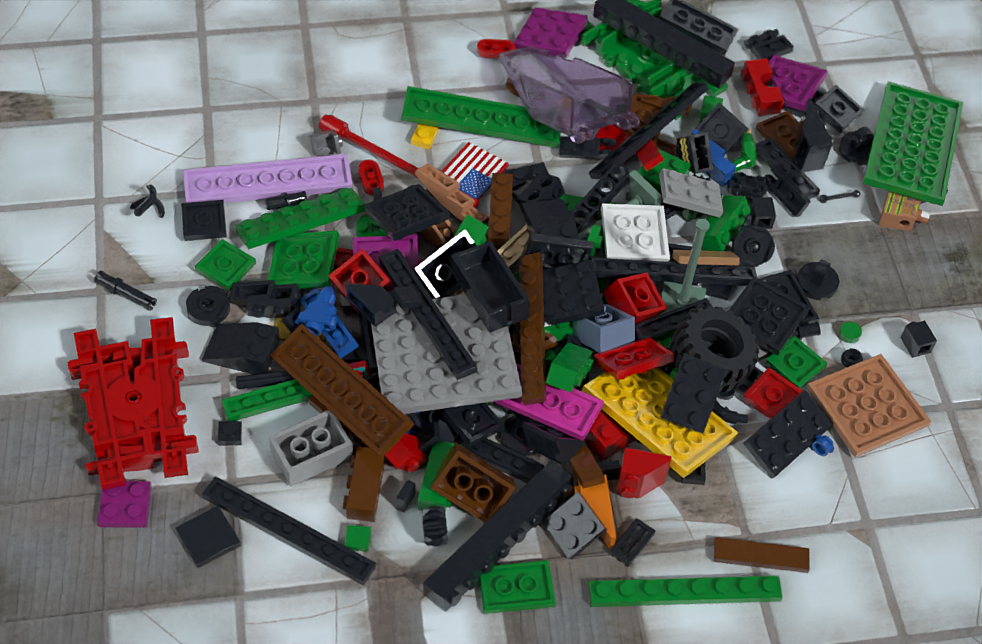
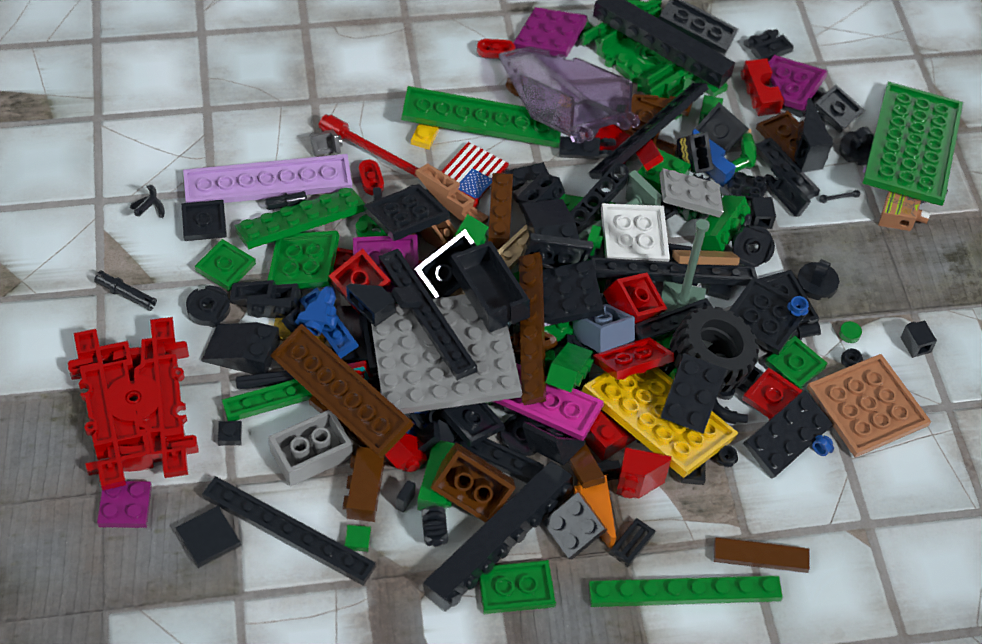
(730, 452): none -> black plate
(799, 302): none -> blue plate

